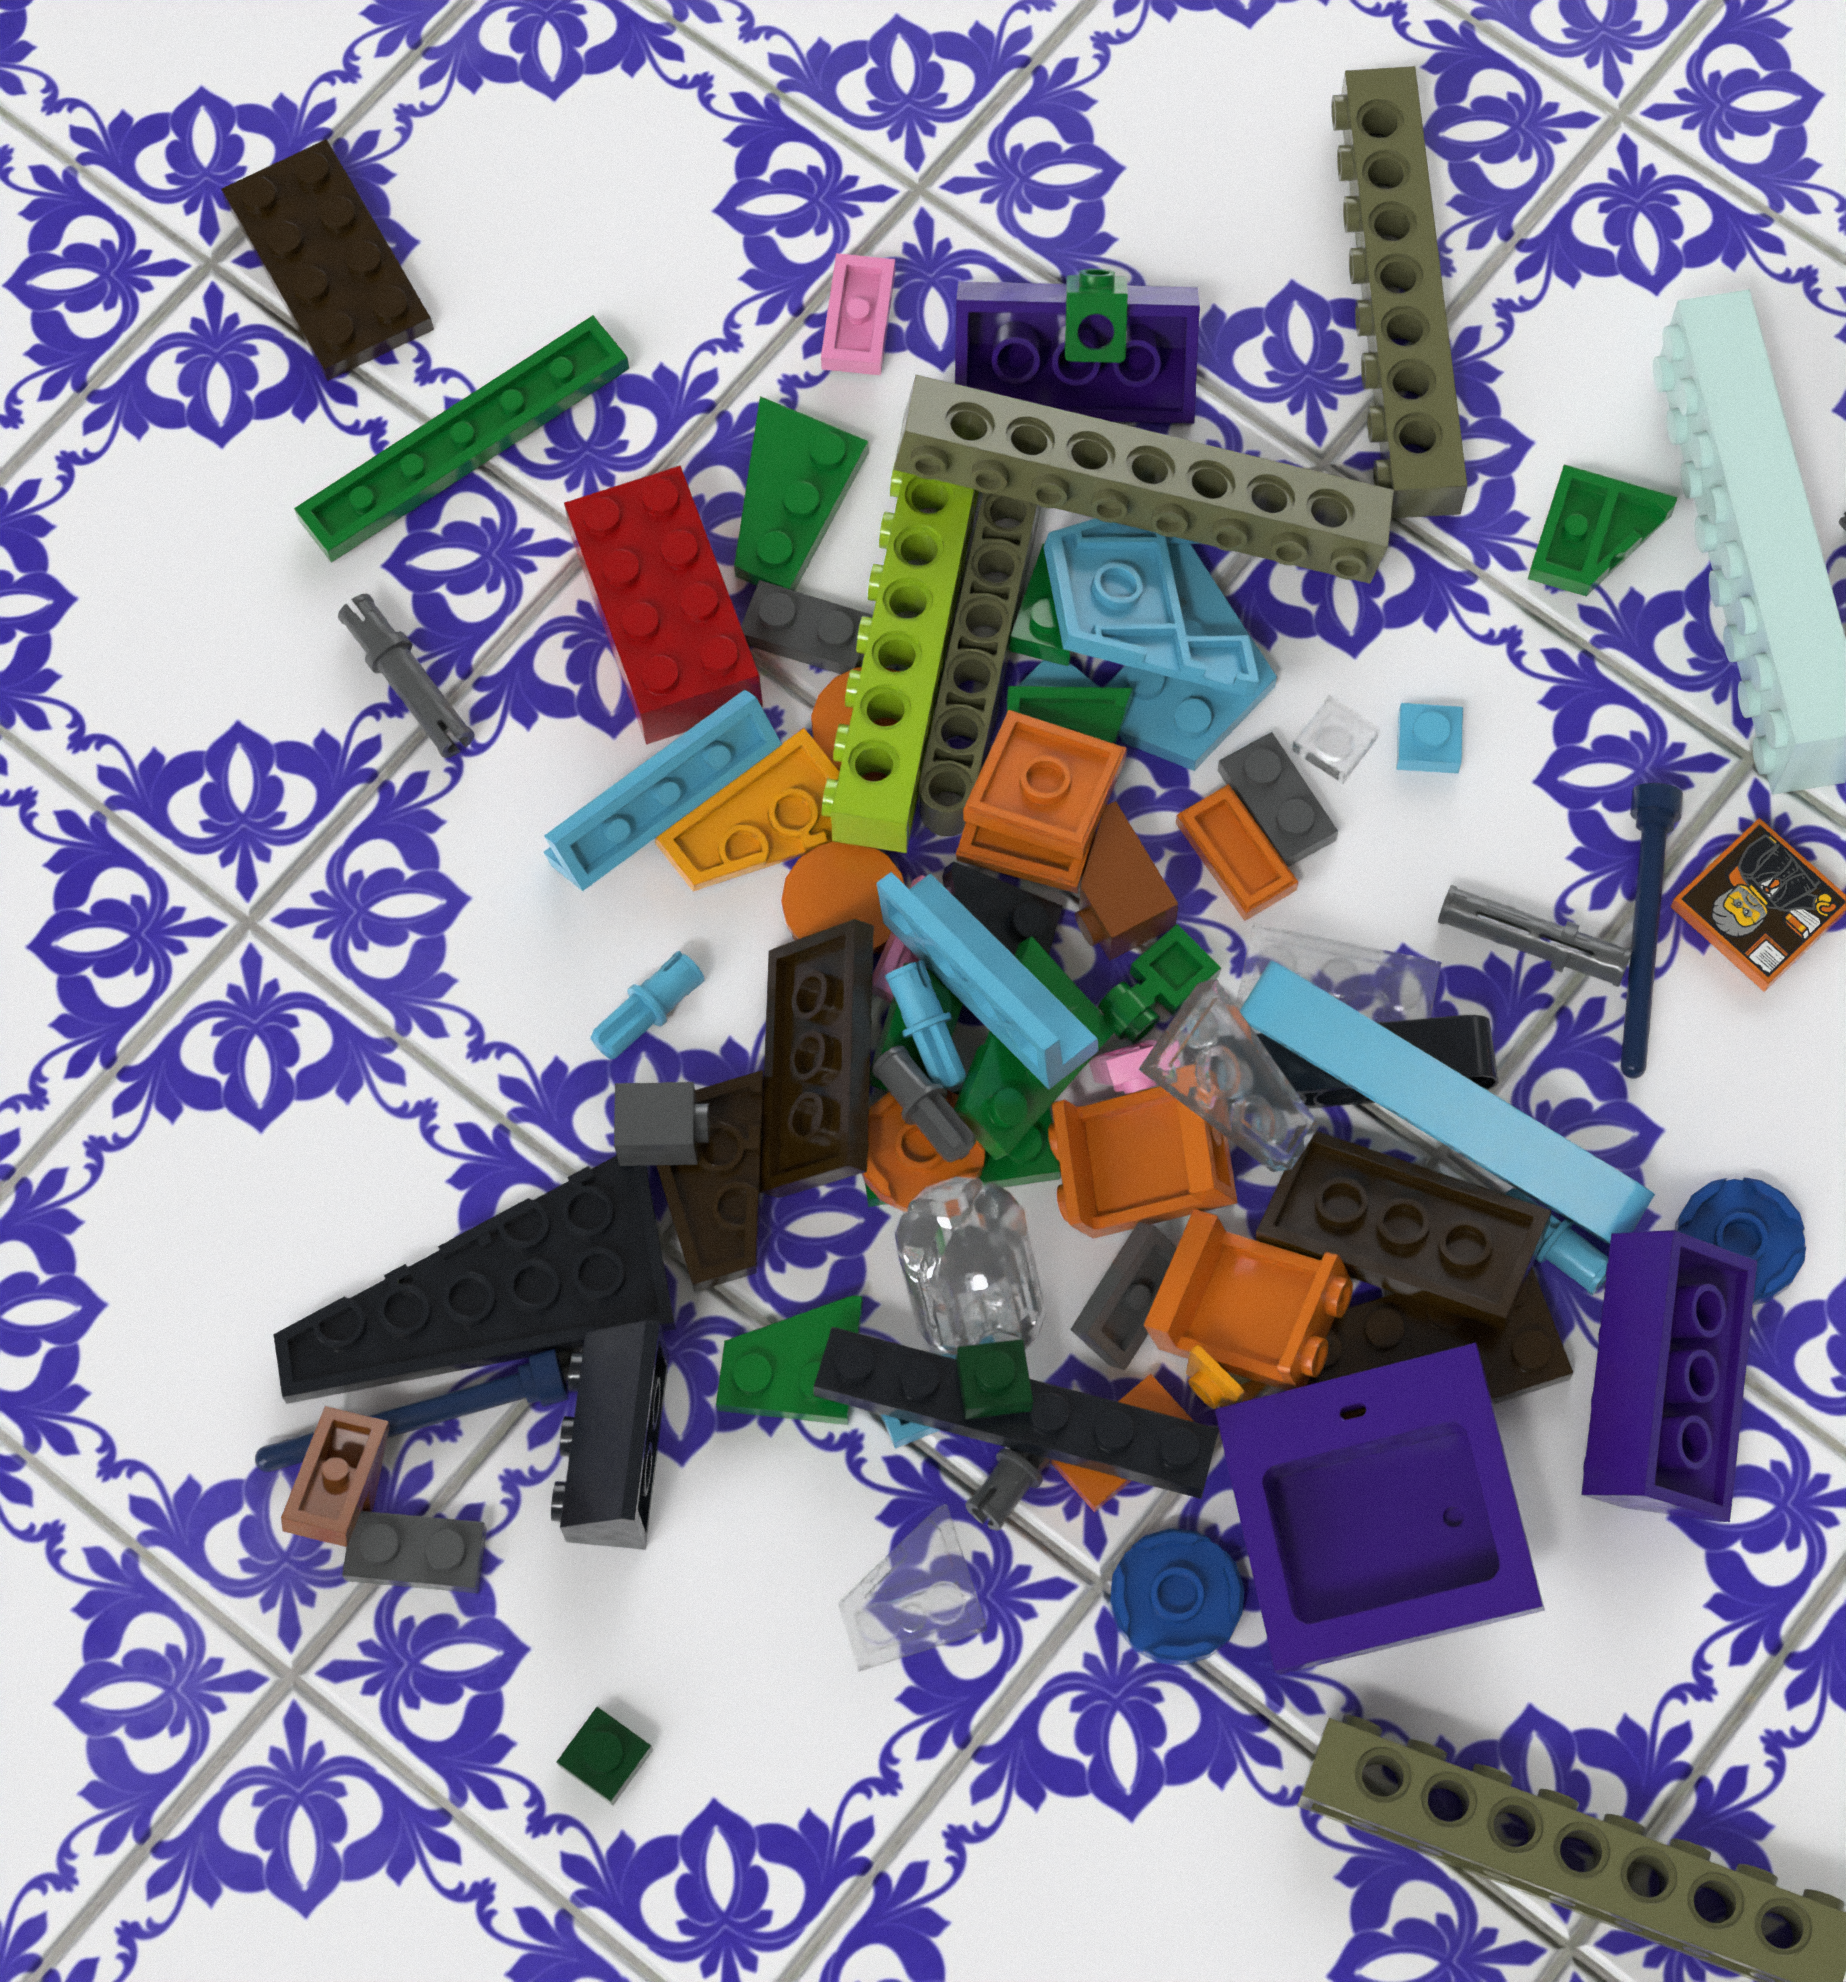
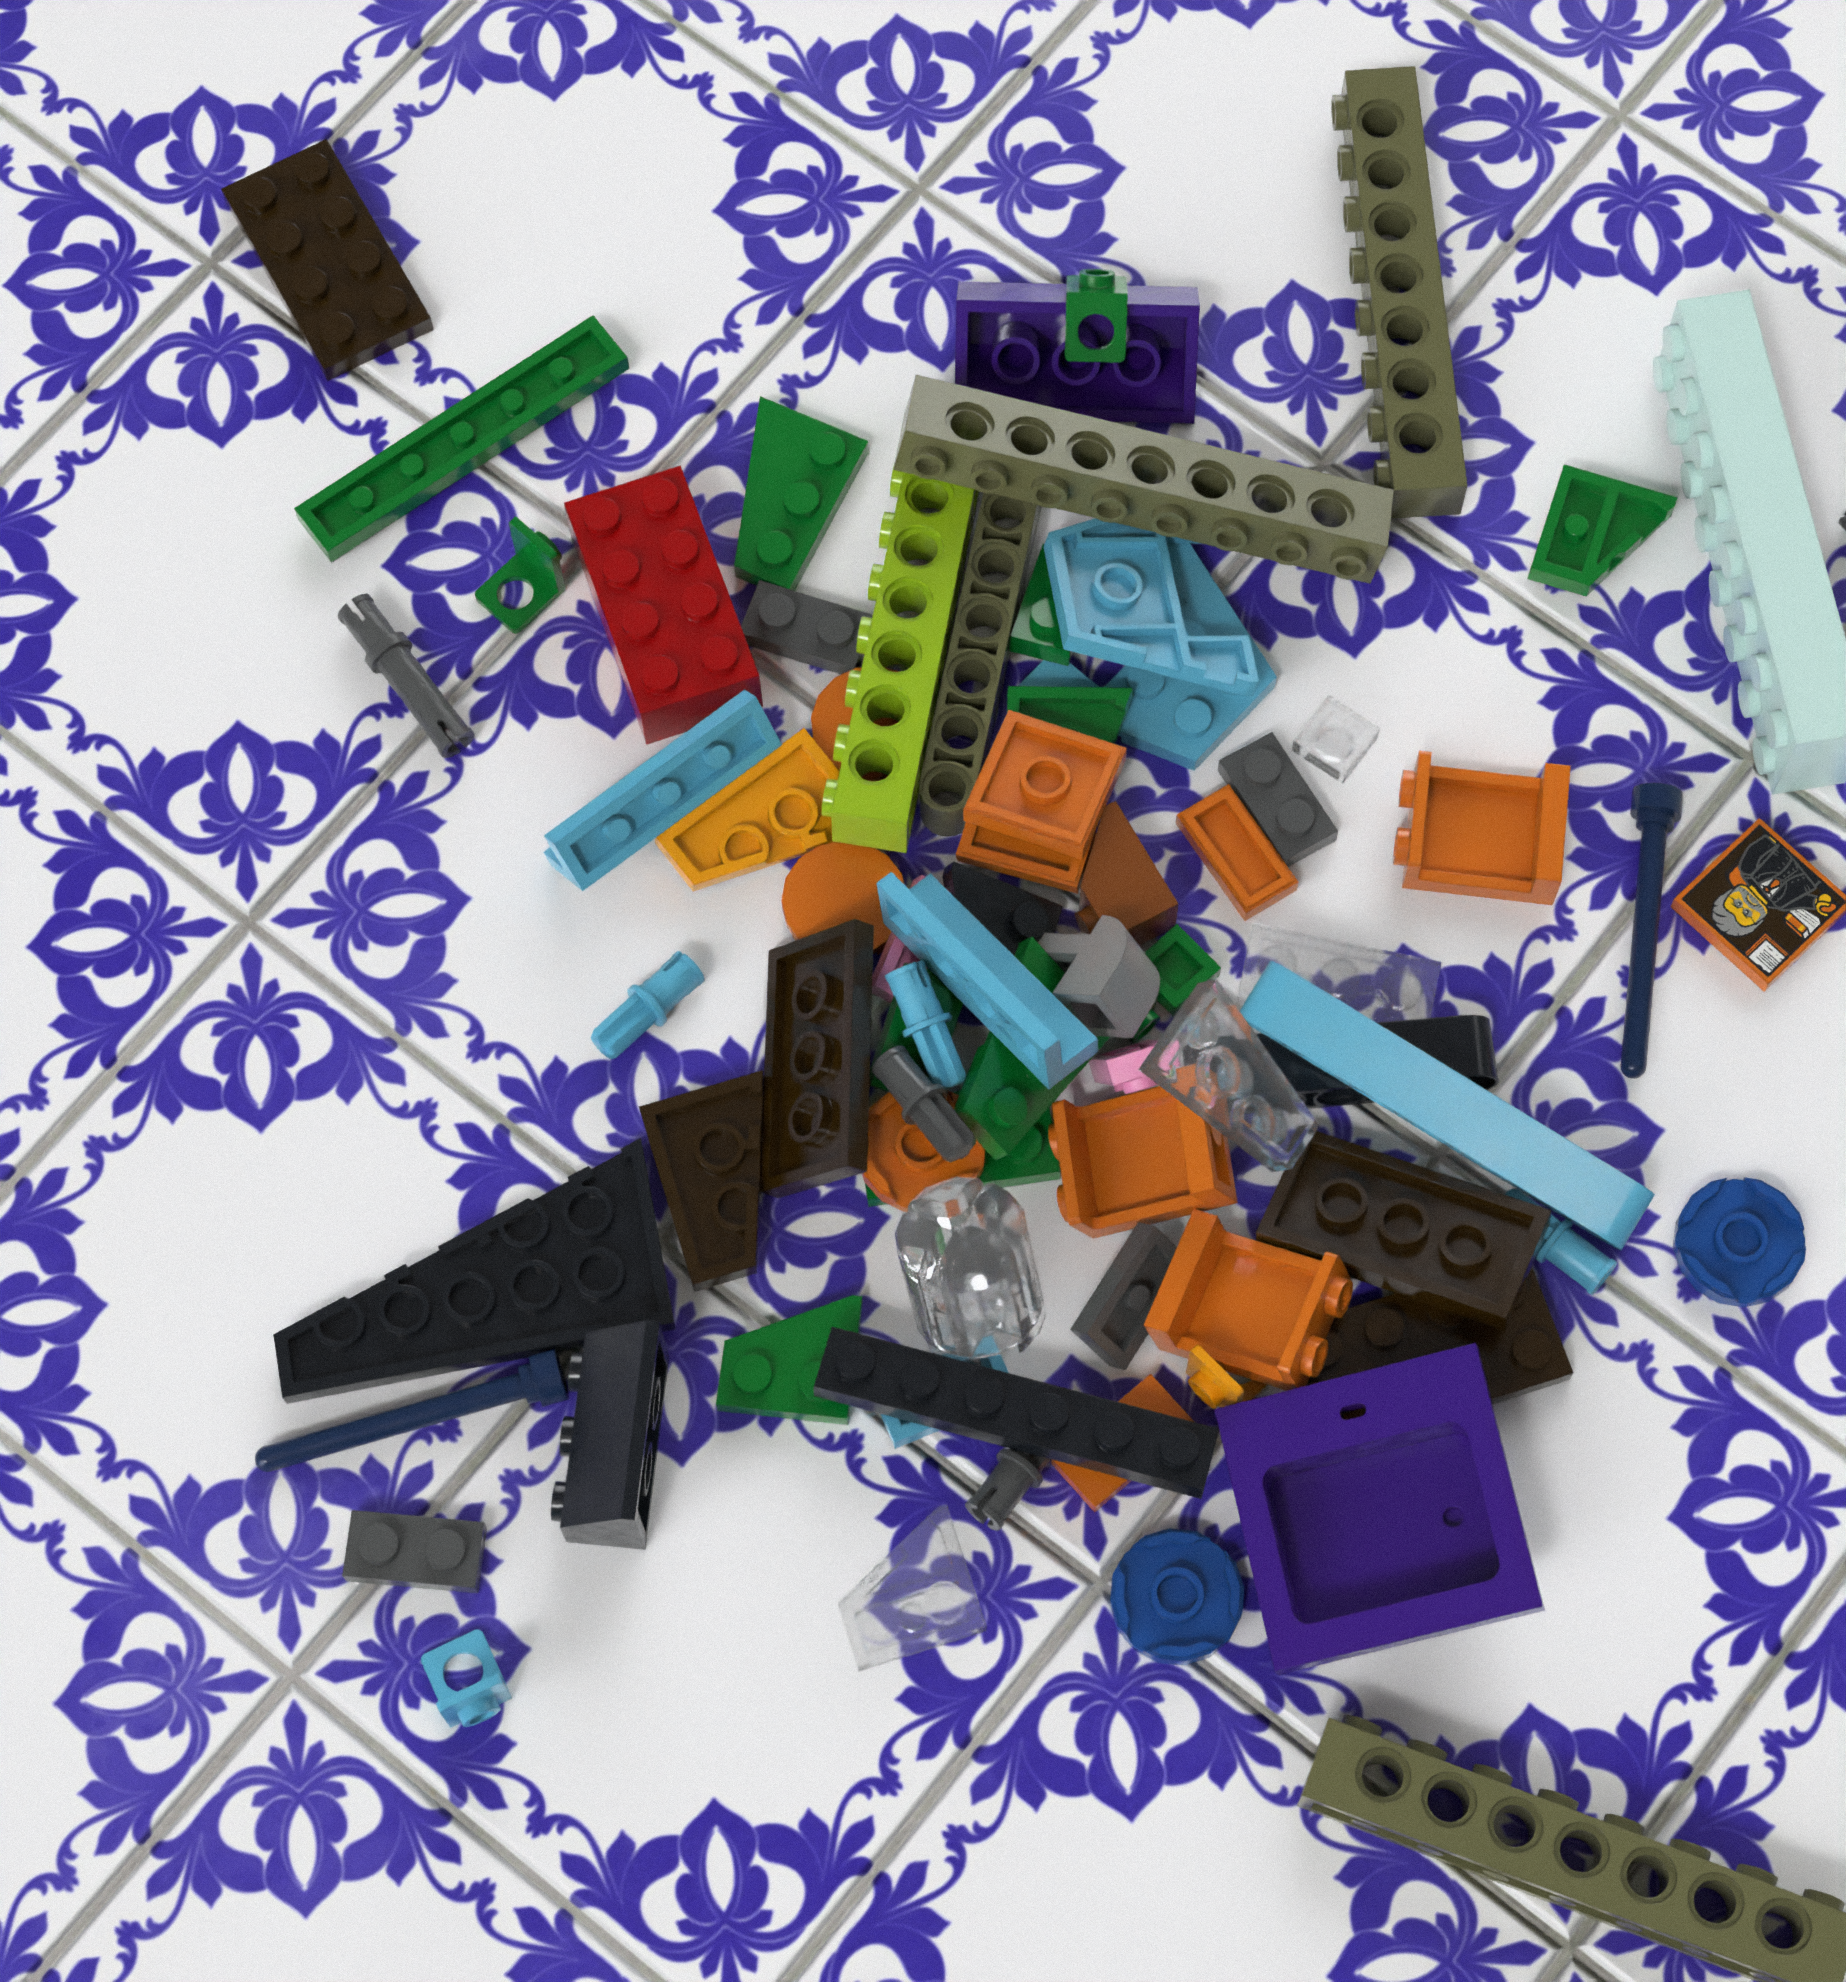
(336, 1477): dark orange slope -> none
(474, 1702): none -> medium azure bracket
(534, 563): none -> green bracket
(604, 1756): dark green plate -> none
(659, 1124): dark grey brick -> none
(858, 314): bright pink plate -> none
(994, 1379): dark green plate -> none
(1106, 978): none -> light grey brick
(1429, 738): medium azure plate -> none
(1483, 831): none -> orange panel
(1608, 960): dark grey pin -> none
(1669, 1375): dark purple slope -> none

